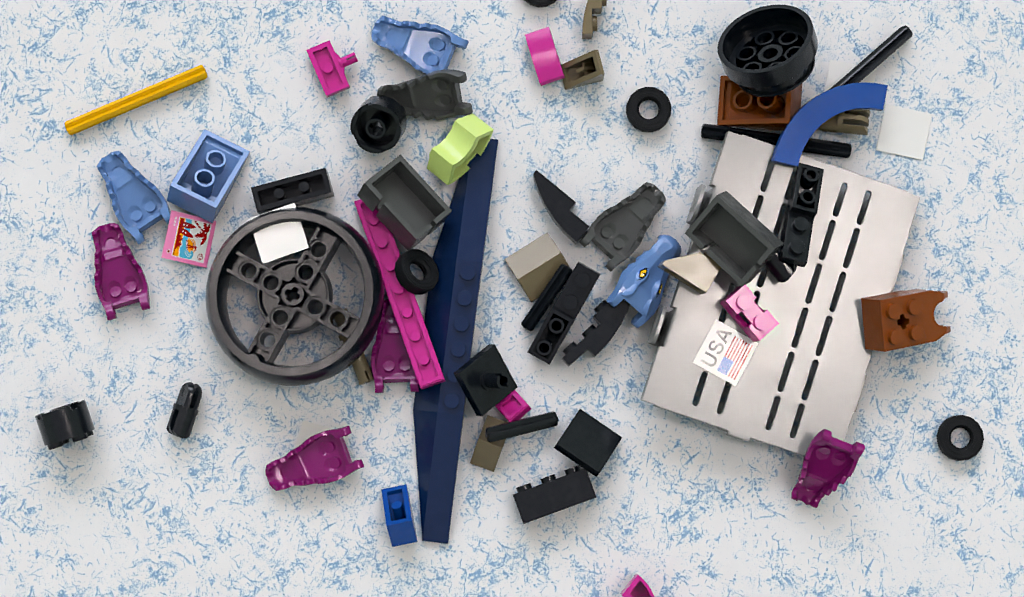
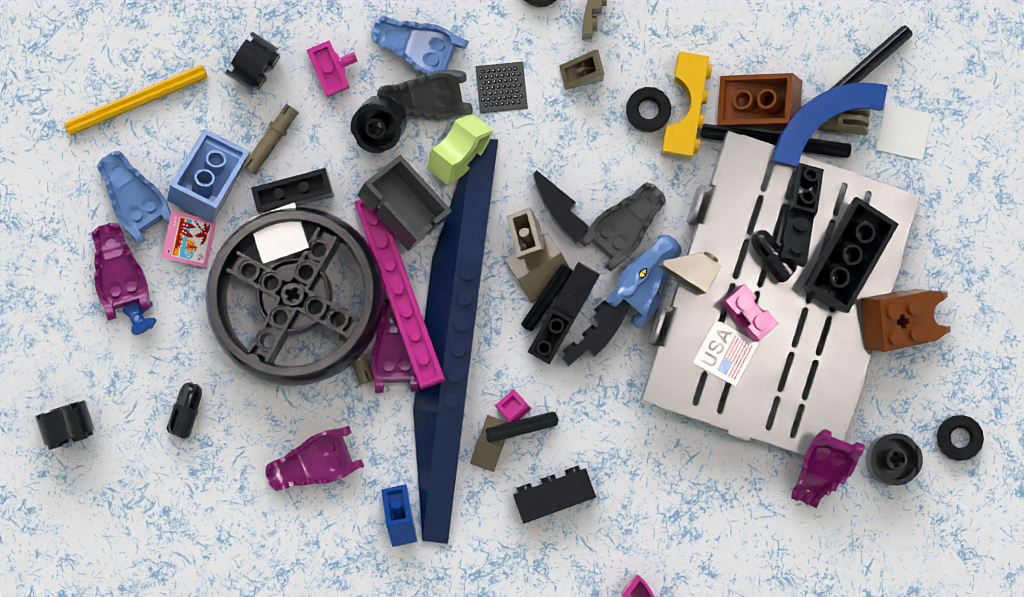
(139, 323): none -> blue piece
(253, 61): none -> black brick
(271, 138): none -> dark tan pin
(408, 280): black tyre -> none
(485, 380): black tile -> none
(501, 87): none -> dark grey sticker
(526, 233): none -> dark tan slope
(544, 56): dark pink slope -> none
(588, 442): black tile -> none
(690, 74): none -> yellow arch
(739, 237): dark grey piece -> none
(769, 50): black wheel -> none
(850, 256): none -> black brick
(904, 448): none -> black brick

